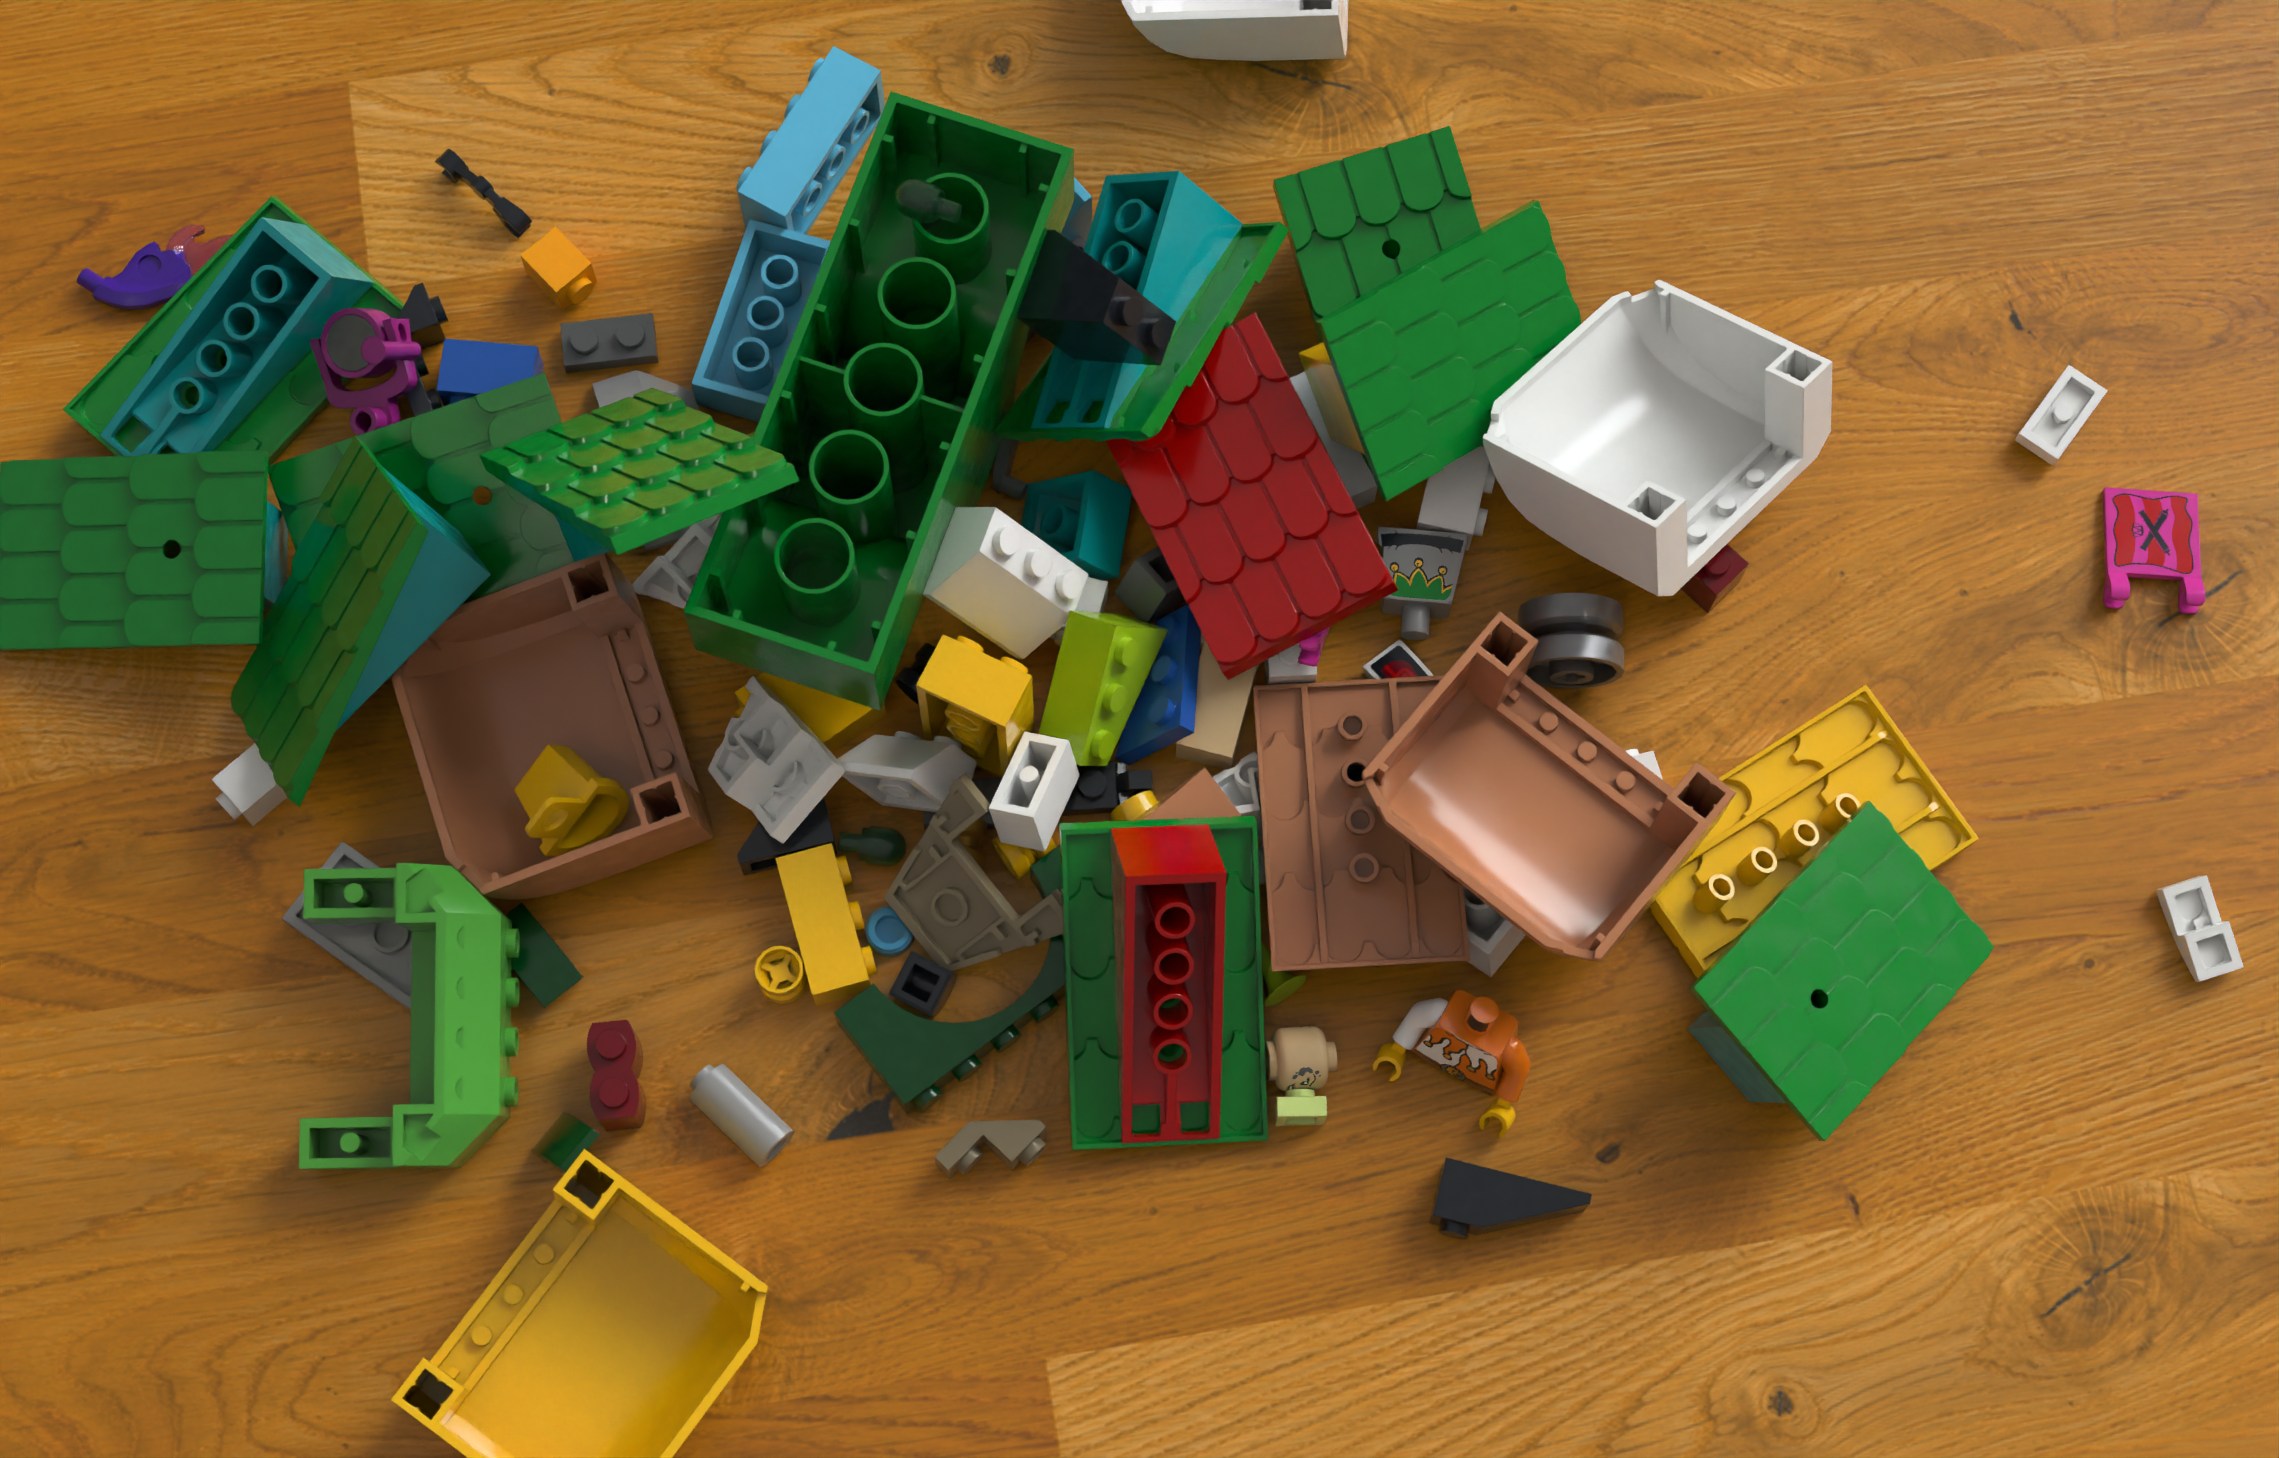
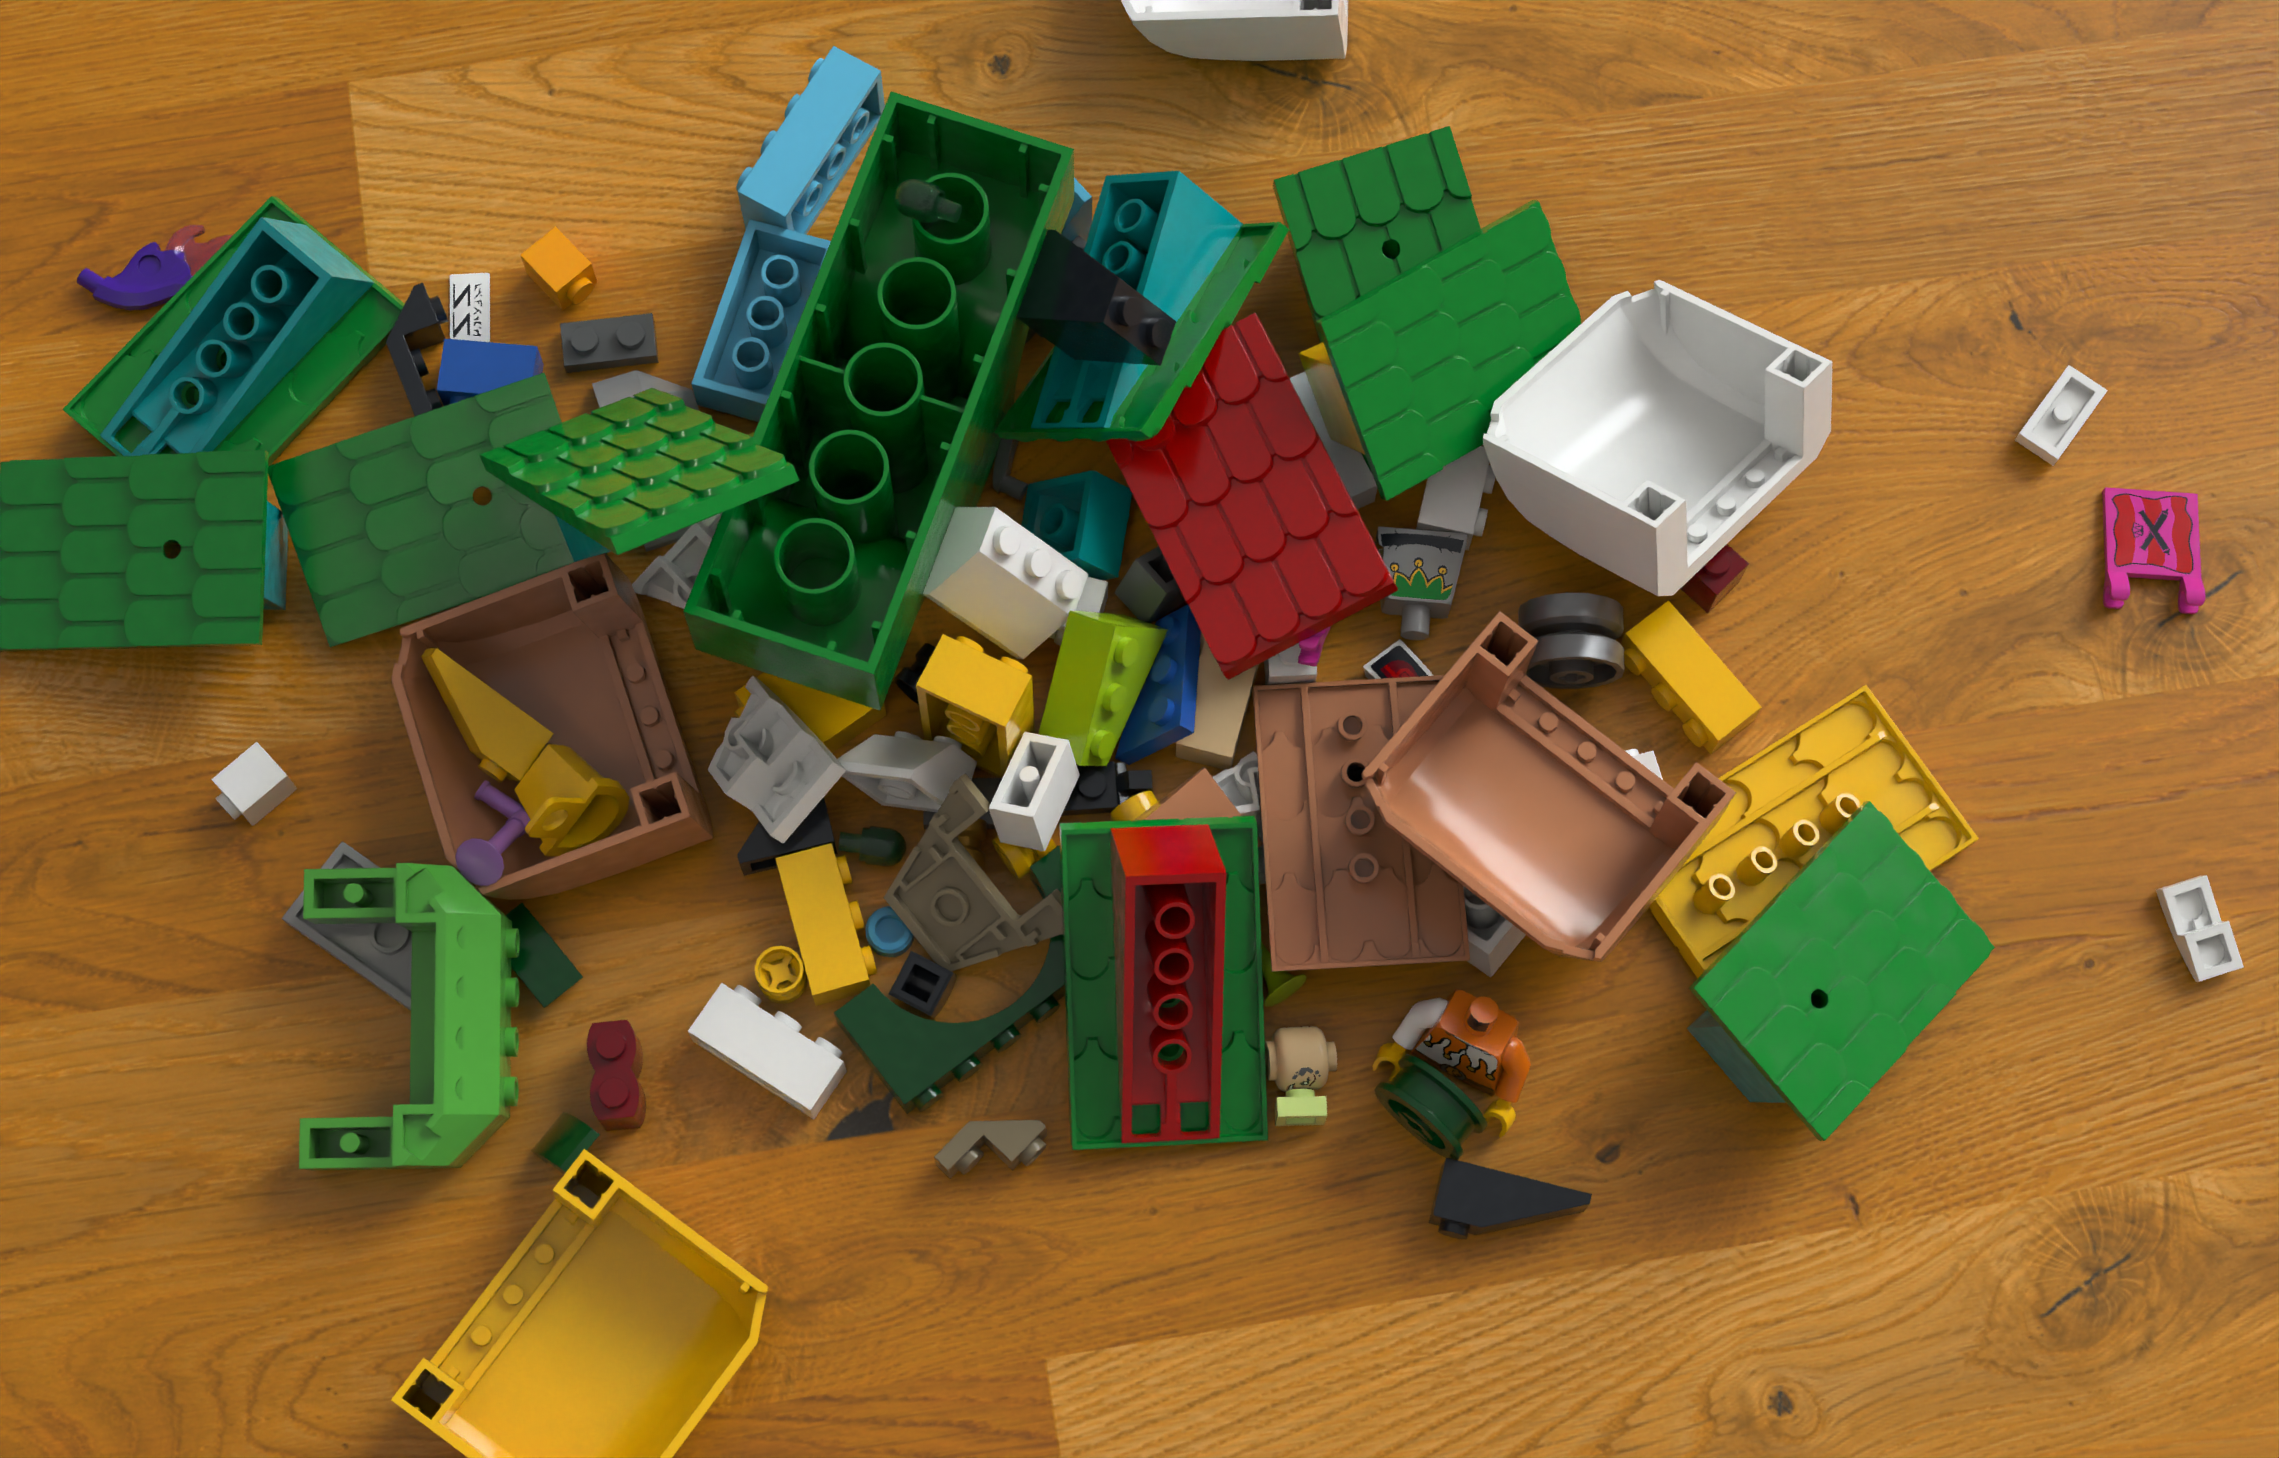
(358, 603): green piece -> none
(367, 346): magenta piece -> none
(470, 307): none -> white sticker
(481, 859): none -> medium lavender piece
(489, 723): none -> yellow slope
(510, 215): black piece -> none
(740, 1113): light grey brick -> none
(769, 1049): none -> white brick
(1430, 1107): none -> dark green wheel
(1688, 678): none -> yellow brick

